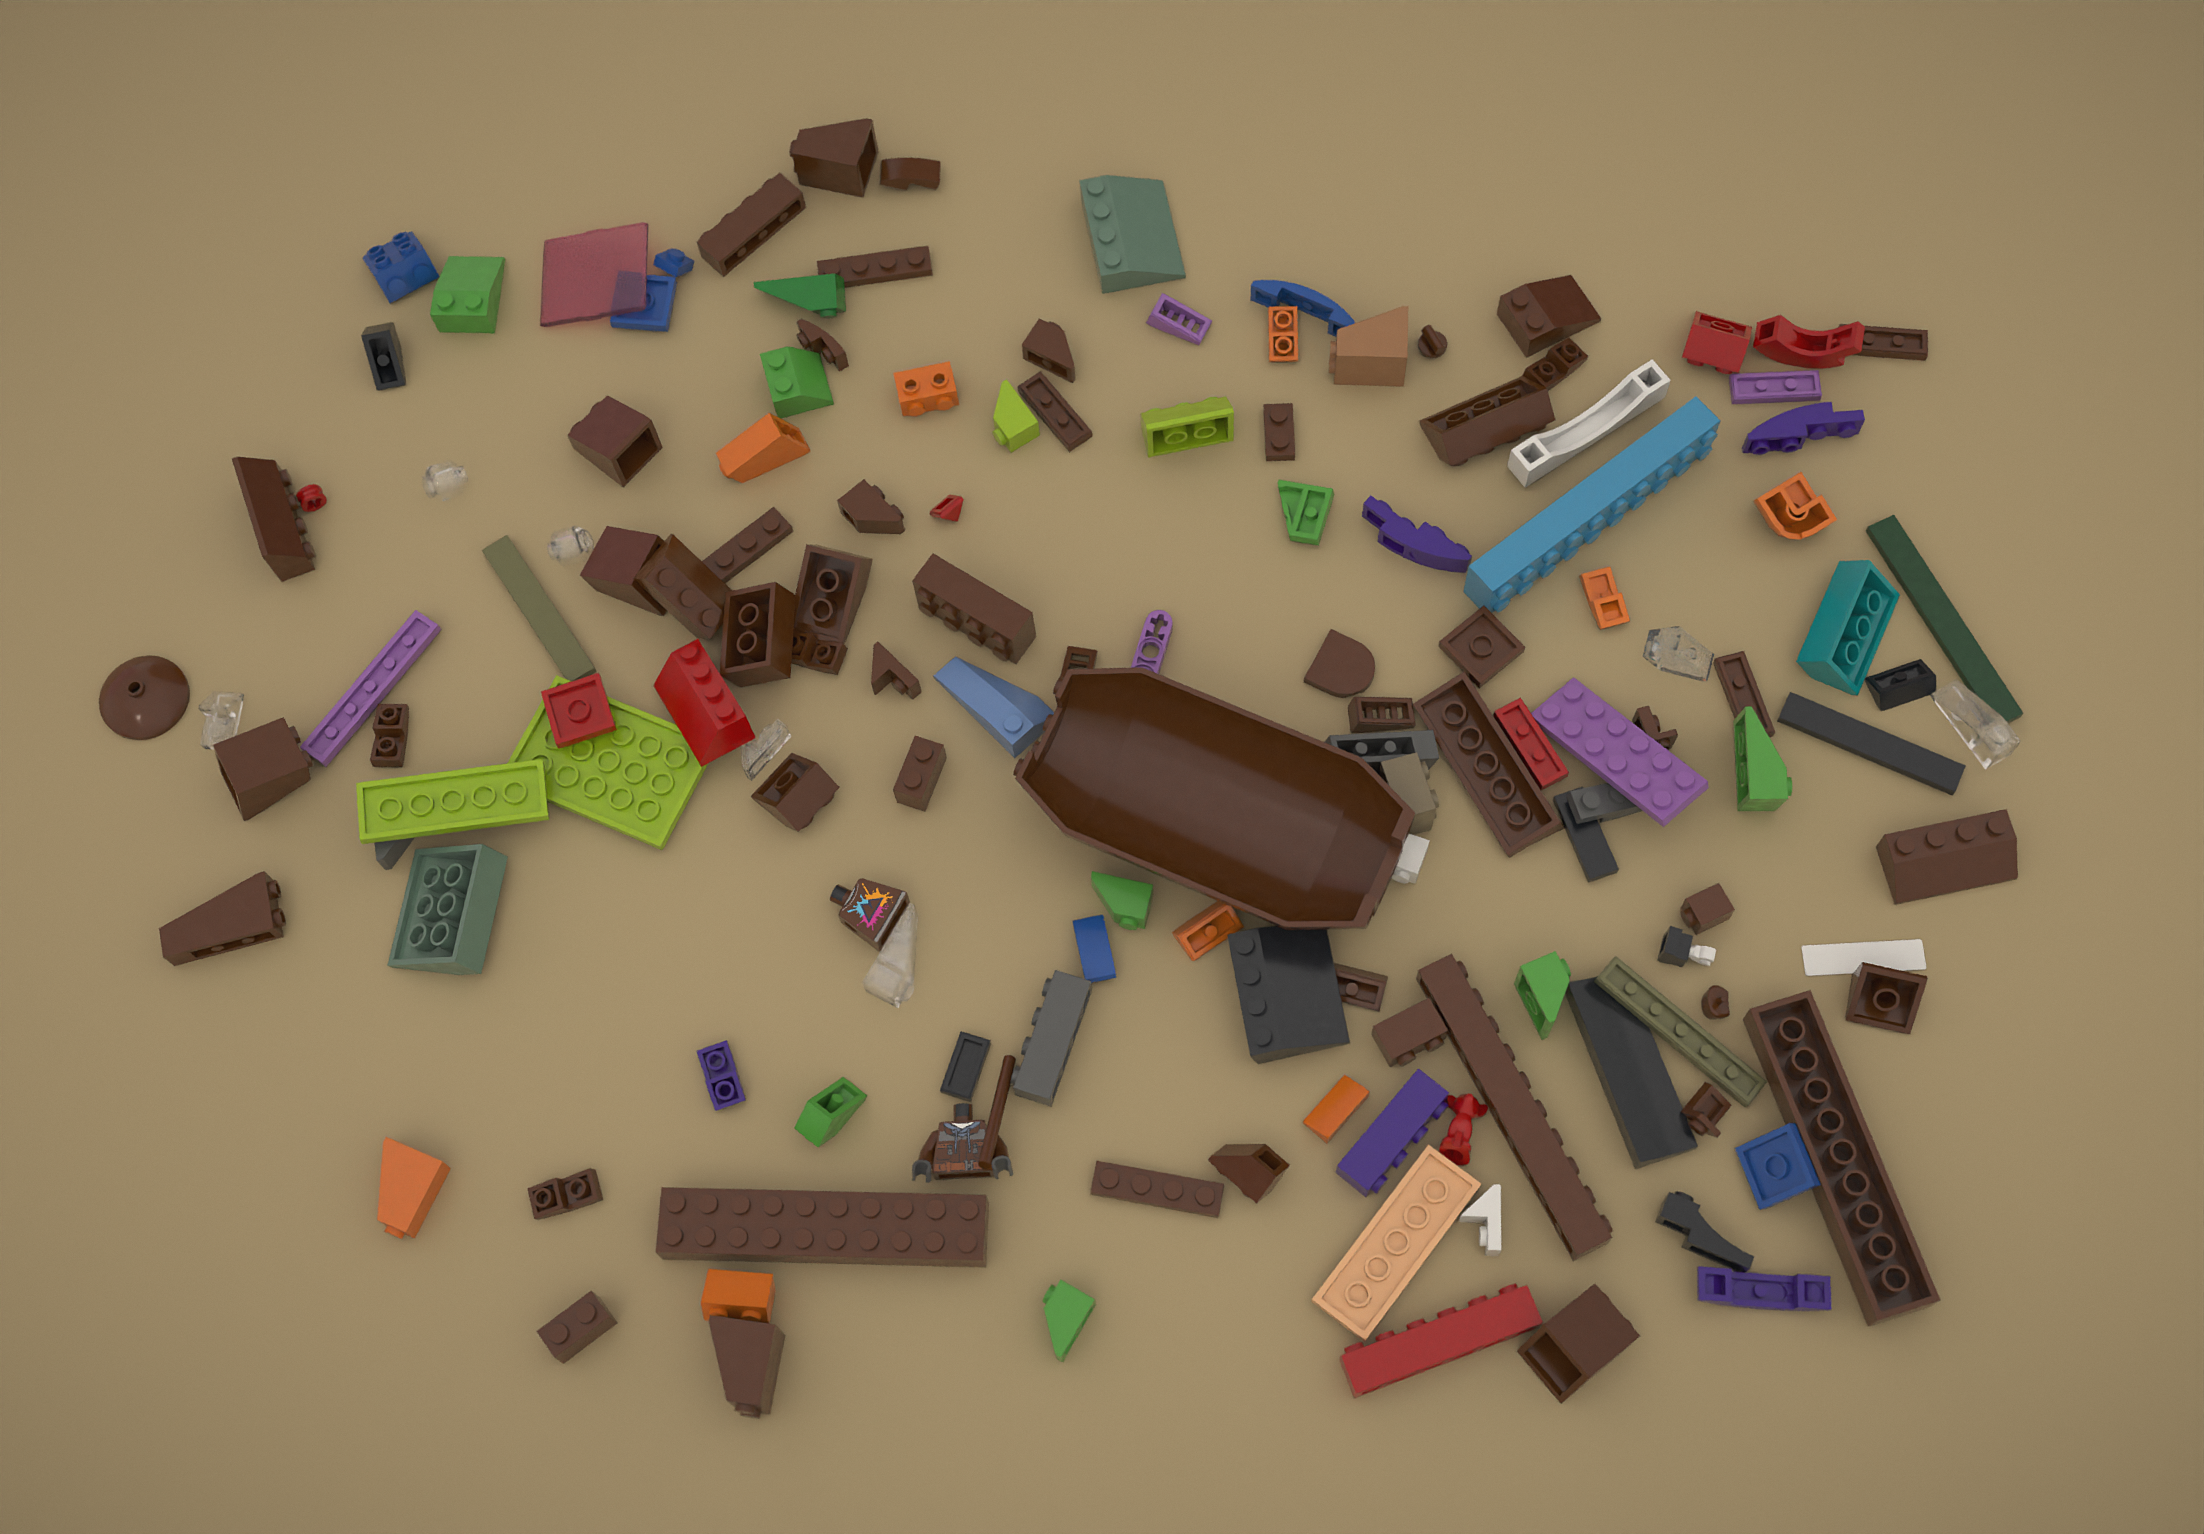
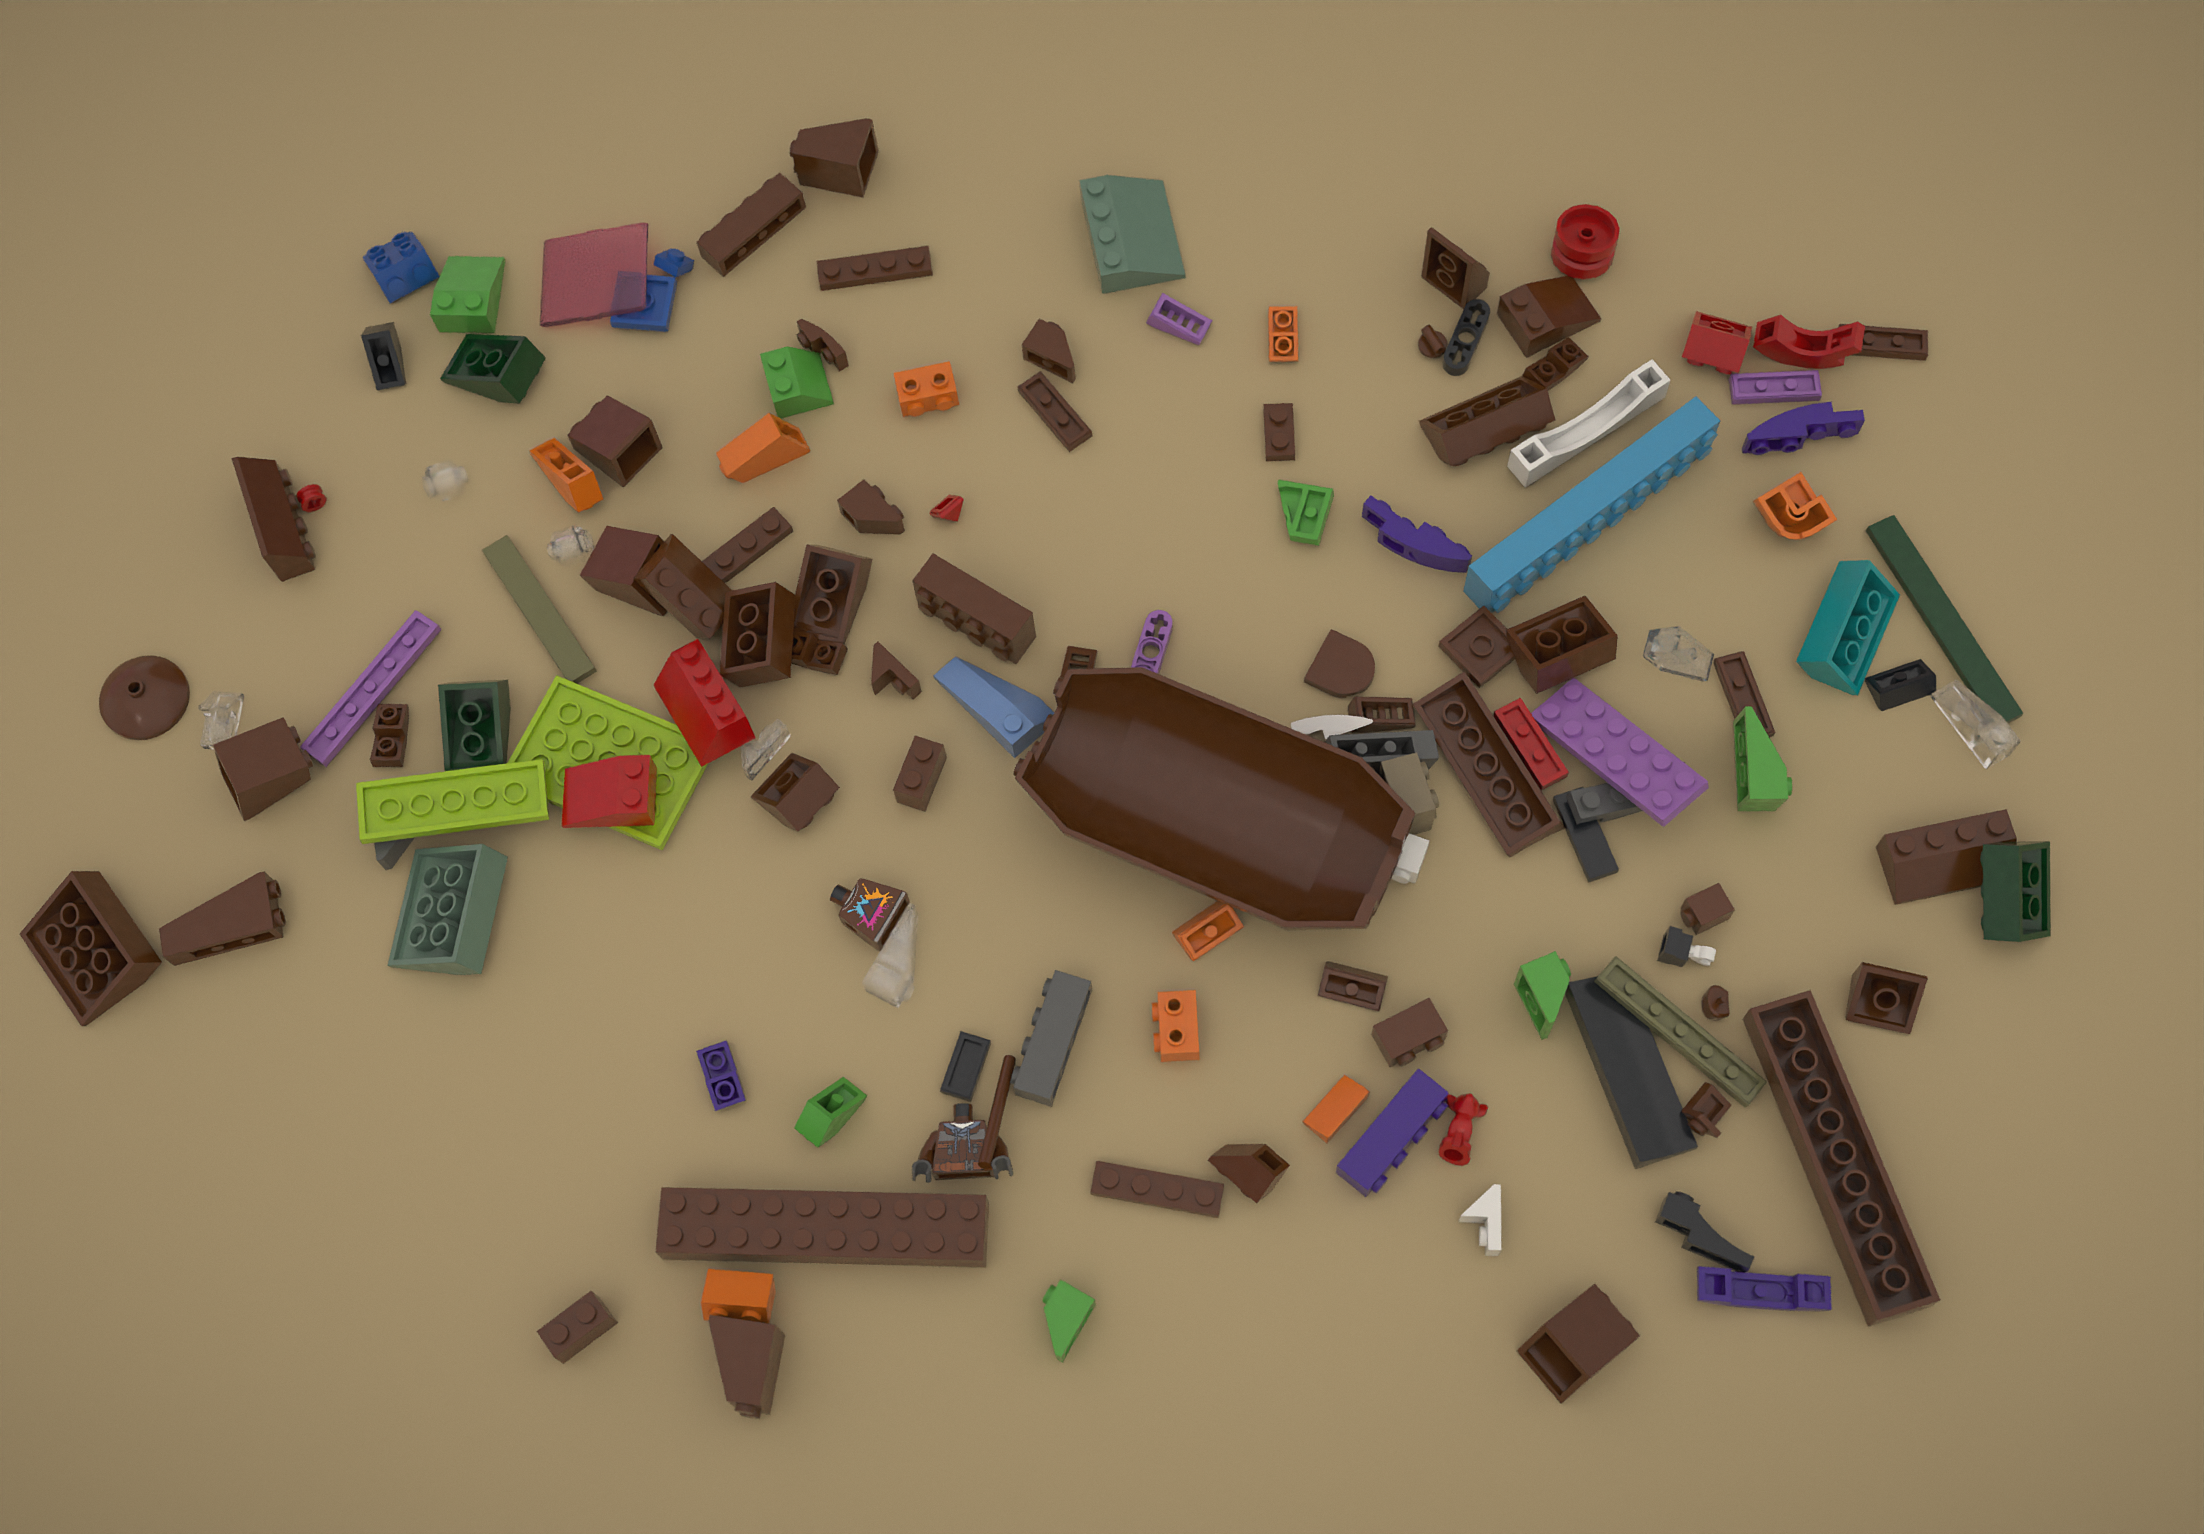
(89, 945): none -> reddish brown slope
(407, 1187): orange slope -> none
(474, 723): none -> dark green slope
(494, 366): none -> dark green slope
(565, 1194): reddish brown slope -> none
(568, 474): none -> orange slope
(578, 710): red plate -> none
(610, 793): none -> red slope
(815, 293): green slope -> none
(905, 171): reddish brown slope -> none
(1013, 419): lime slope -> none
(1094, 948): blue slope -> none
(1124, 899): bright green slope -> none
(1177, 1026): none -> orange brick
(1187, 426): lime slope -> none
(1273, 292): blue slope -> none
(1287, 992): black slope -> none
(1330, 724): none -> white sticker
(1372, 351): medium nougat slope -> none
(1396, 1243): light nougat plate -> none
(1440, 1340): red brick -> none
(1452, 270): none -> reddish brown slope
(1465, 325): none -> black beam
(1514, 1108): reddish brown brick -> none
(1562, 644): none -> reddish brown slope
(1585, 241): none -> red wheel
(1603, 598): orange slope -> none
(1650, 725): reddish brown bracket -> none
(1777, 1166): blue plate -> none
(1846, 957): white sticker -> none
(1871, 743): black tile -> none
(2016, 891): none -> dark green slope

